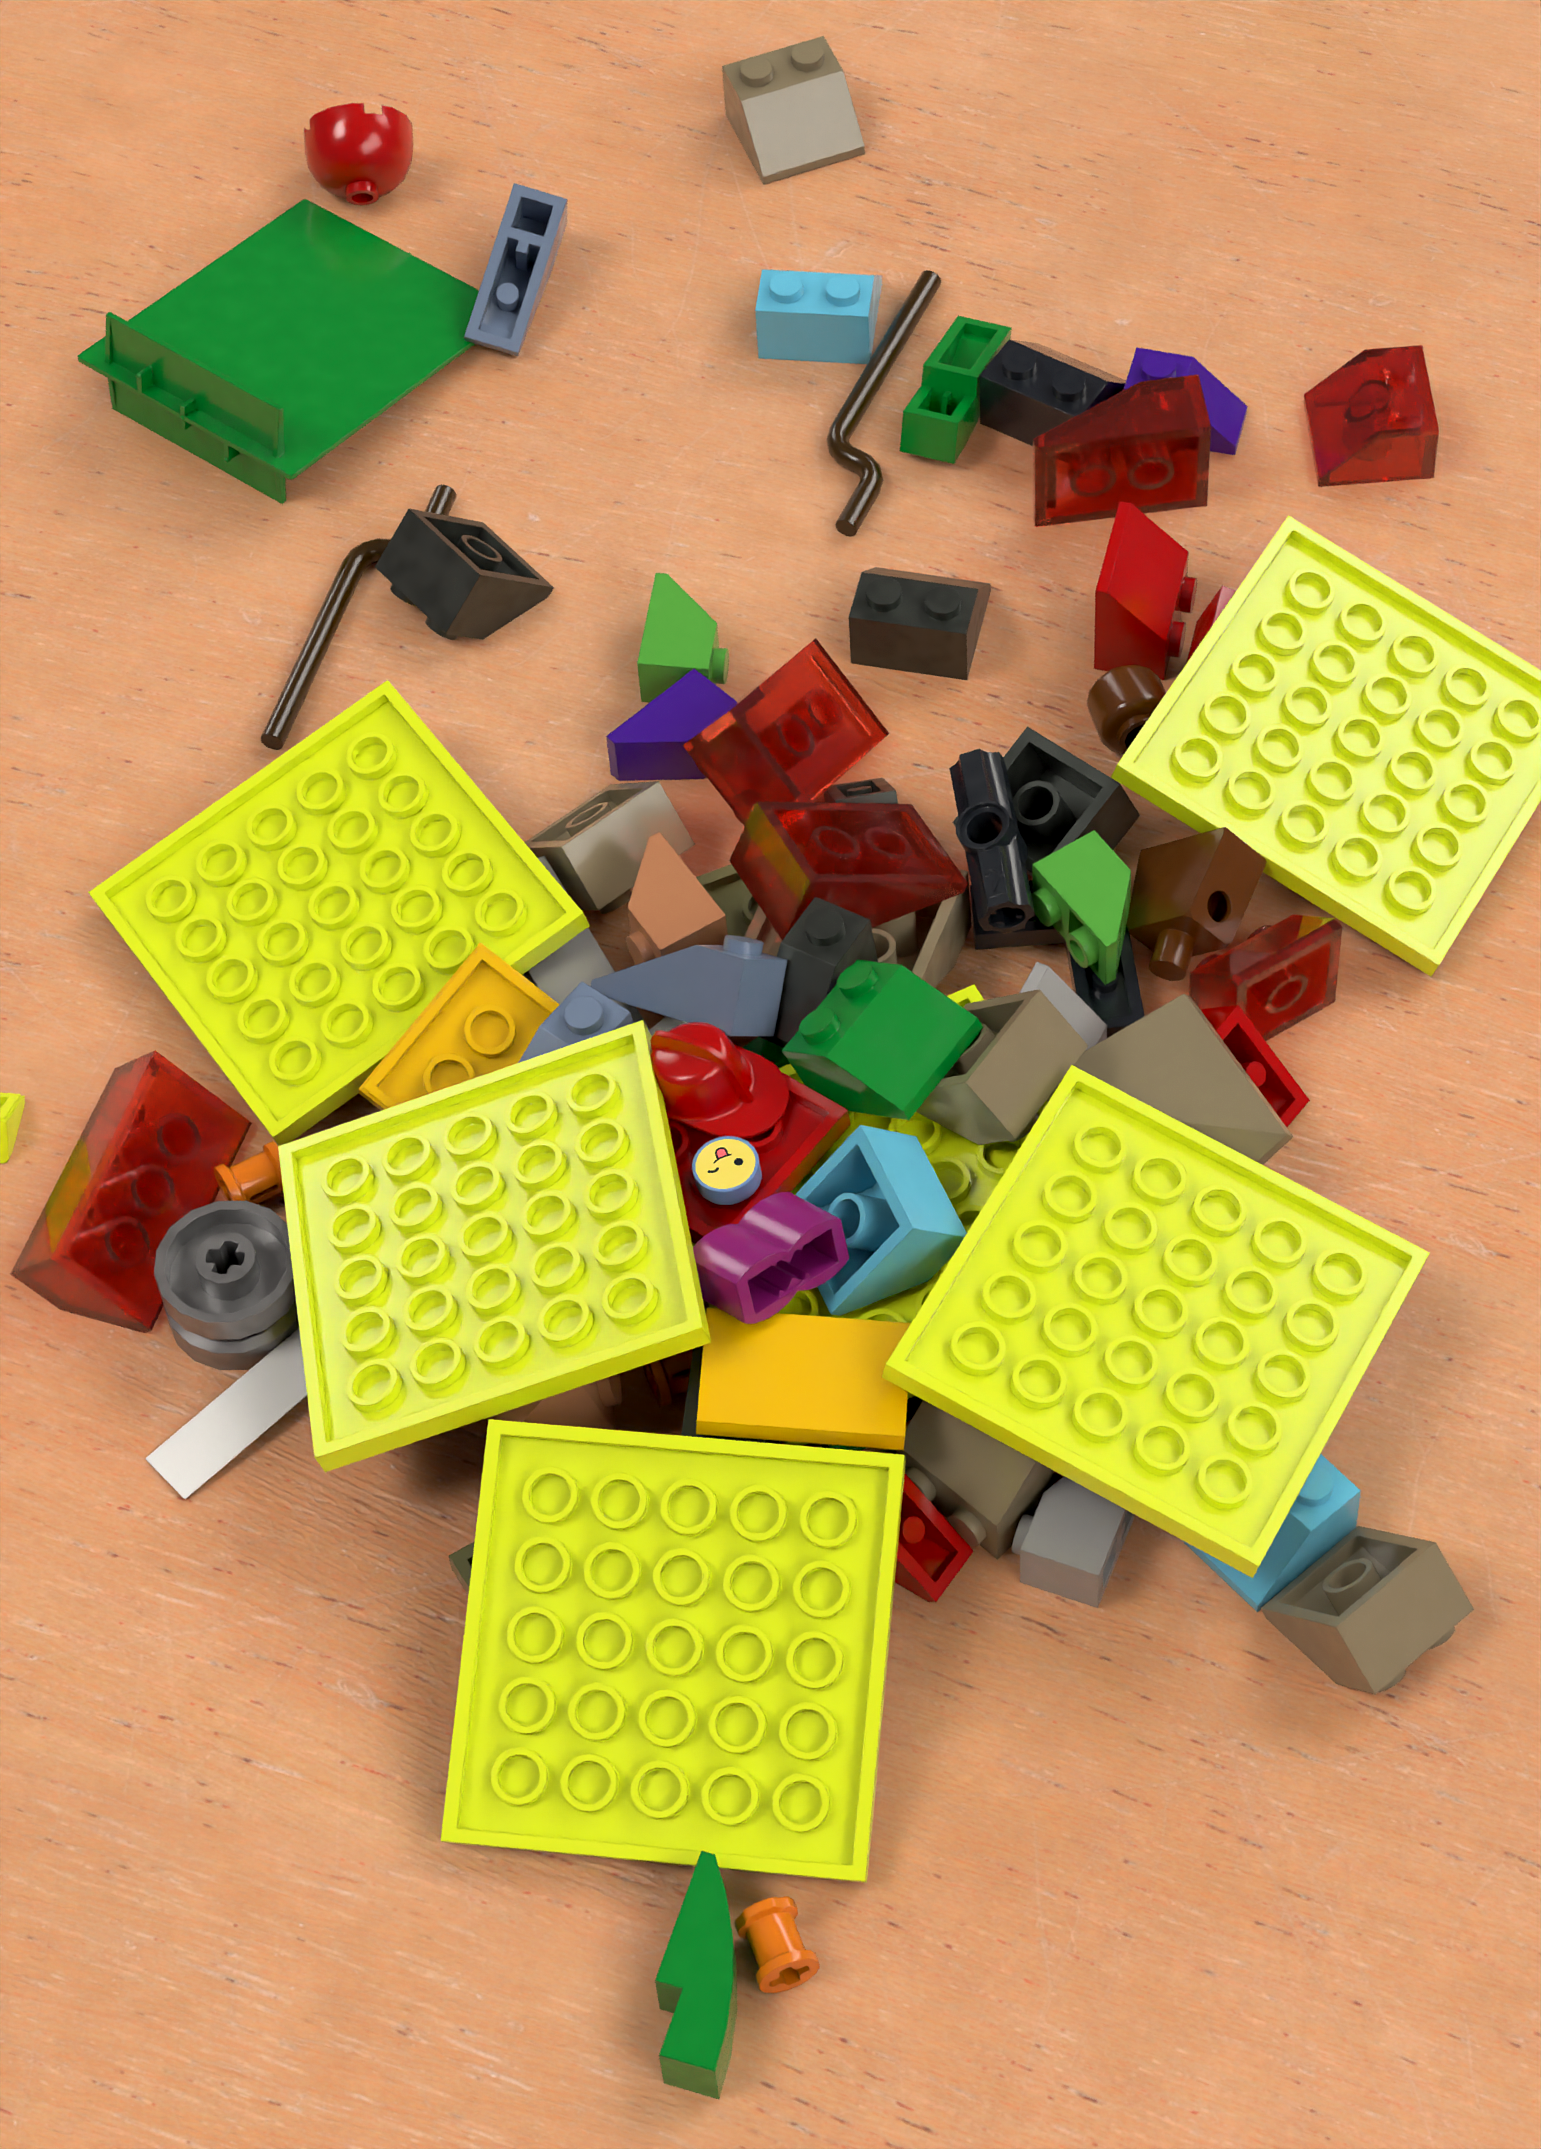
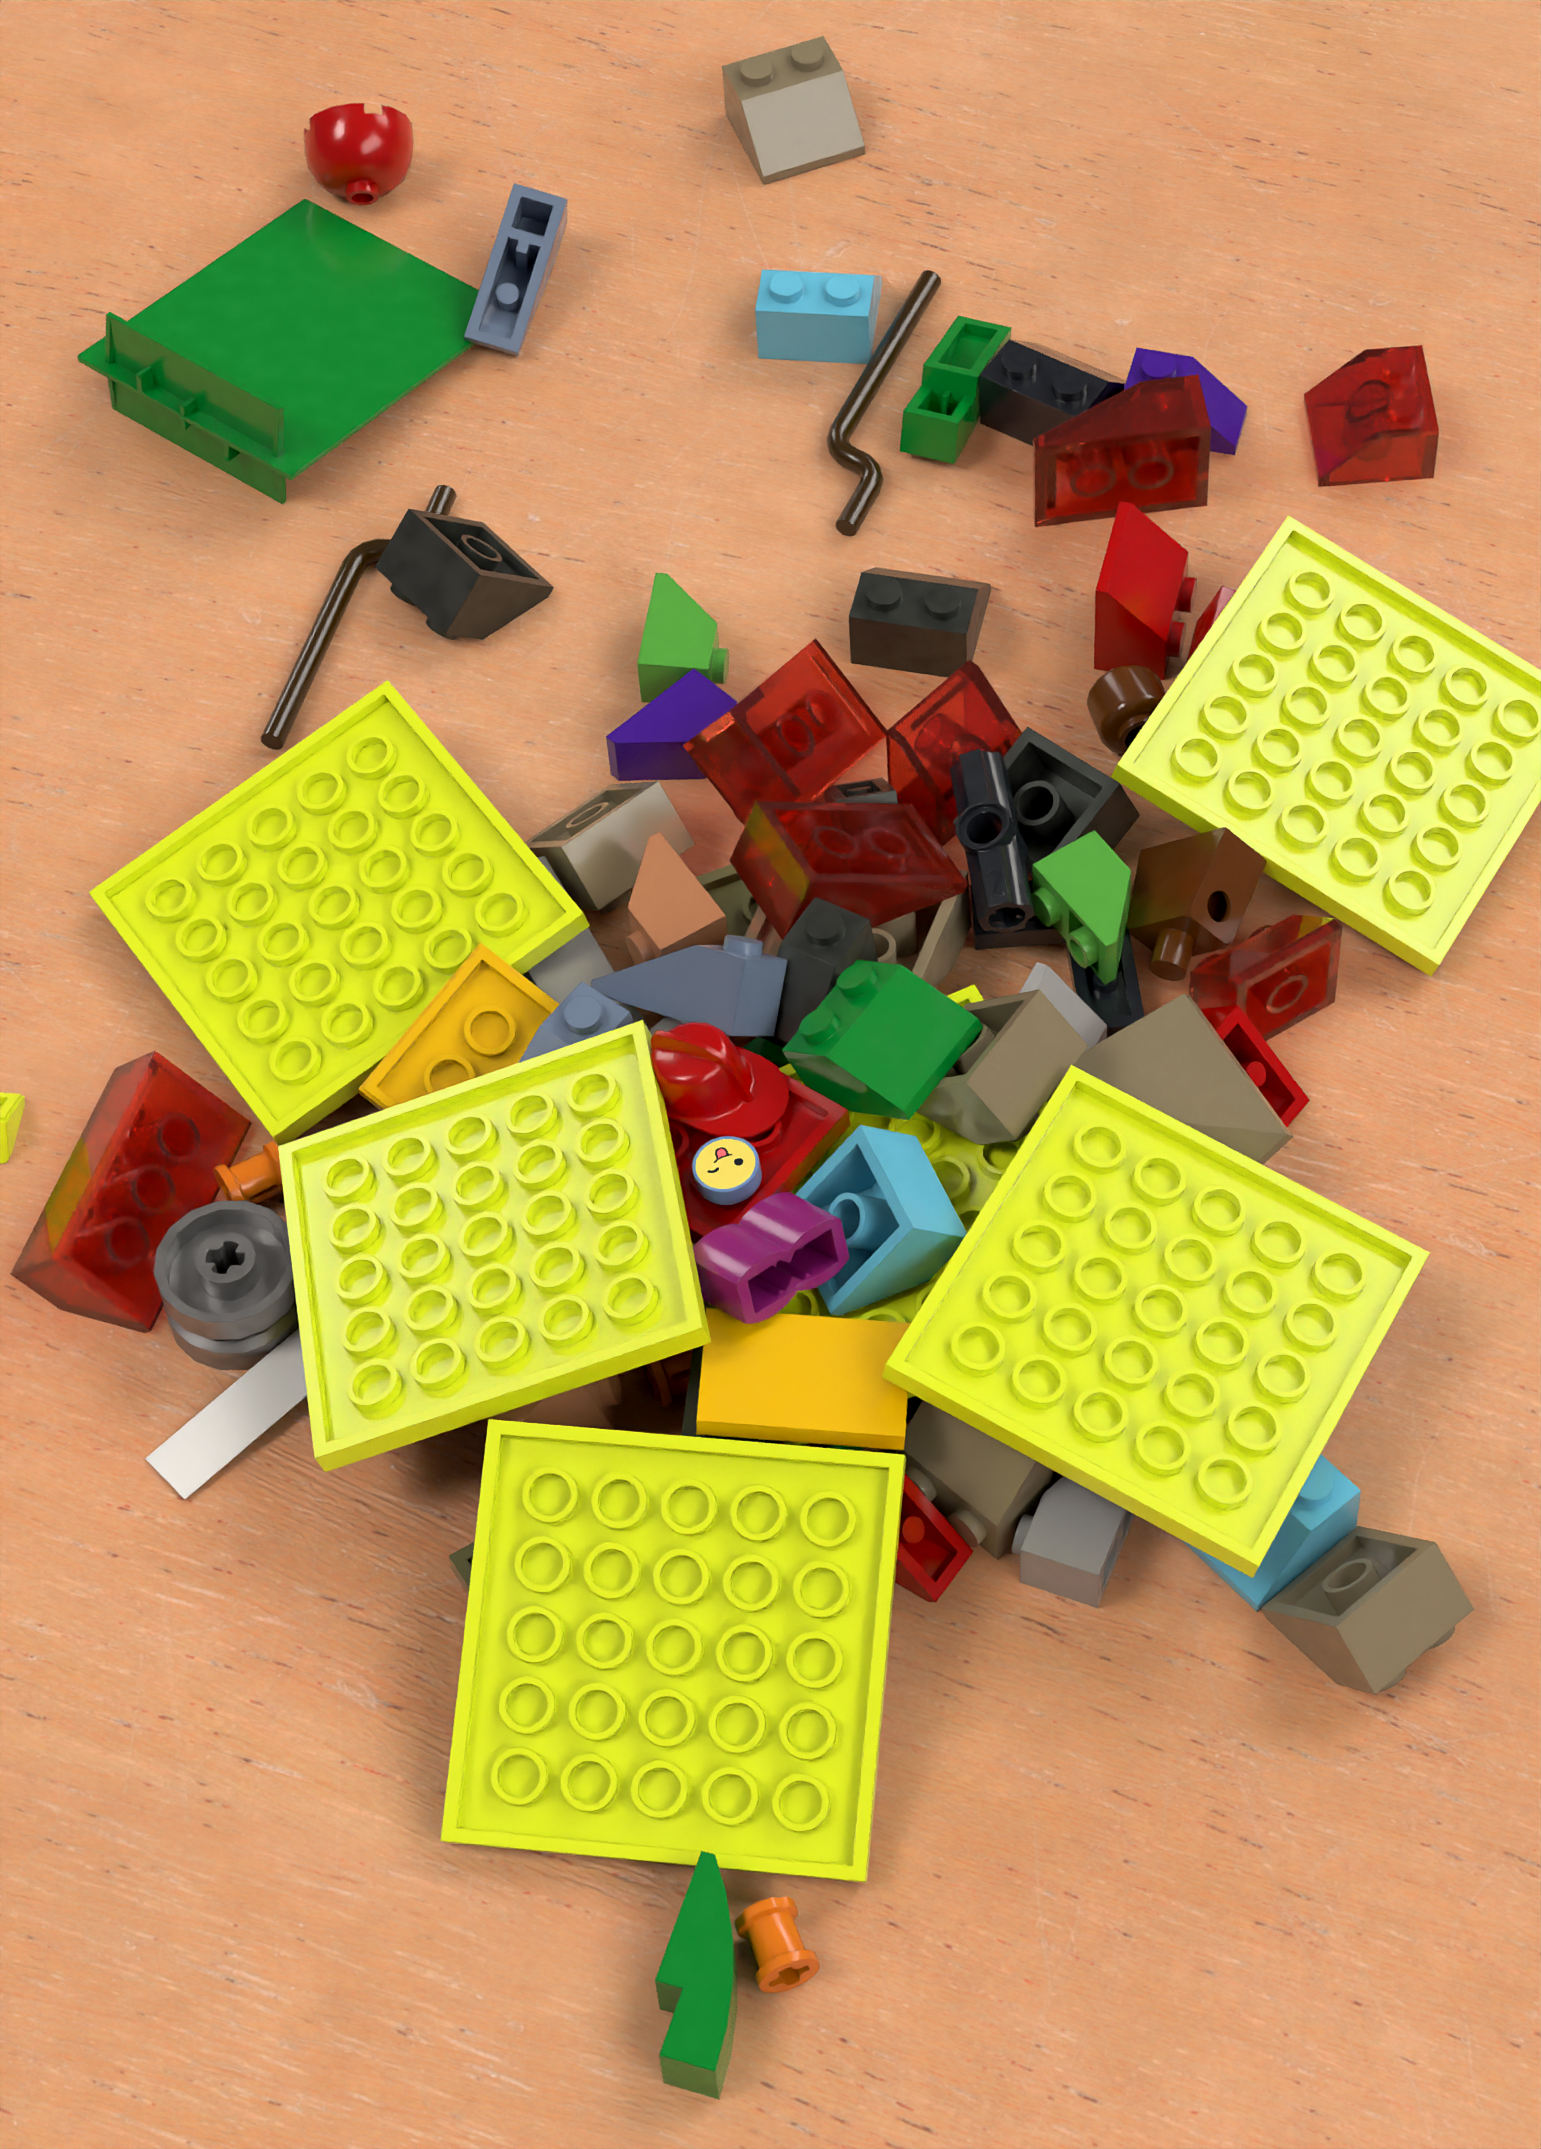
(928, 739): none -> clear red slope

